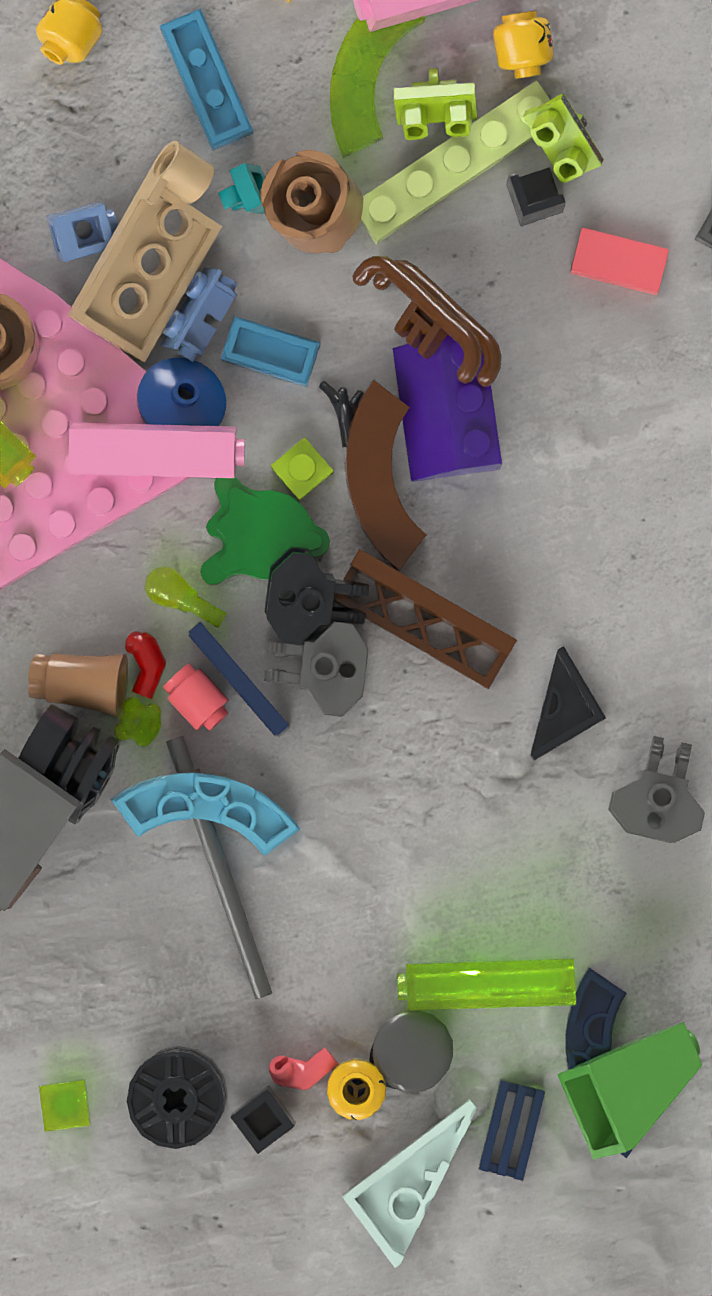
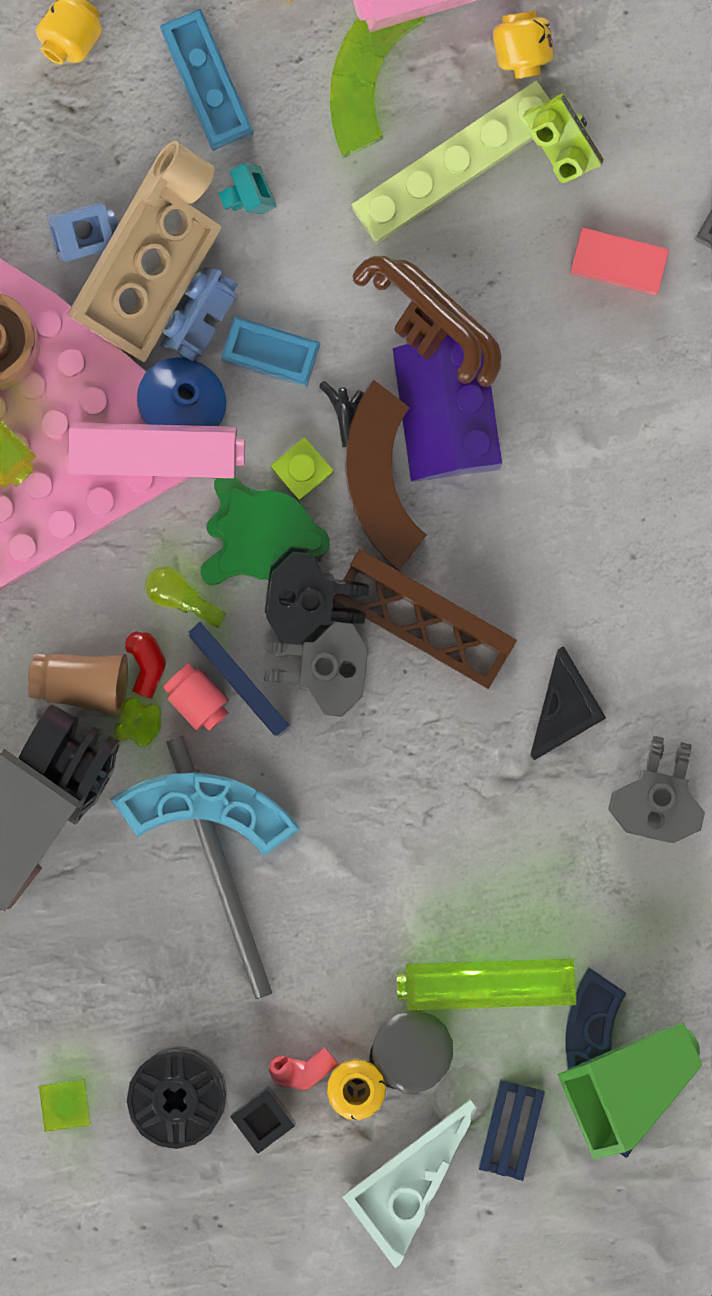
(333, 196): medium nougat brick -> none
(435, 103): lime hips -> none
(535, 196): black panel -> none

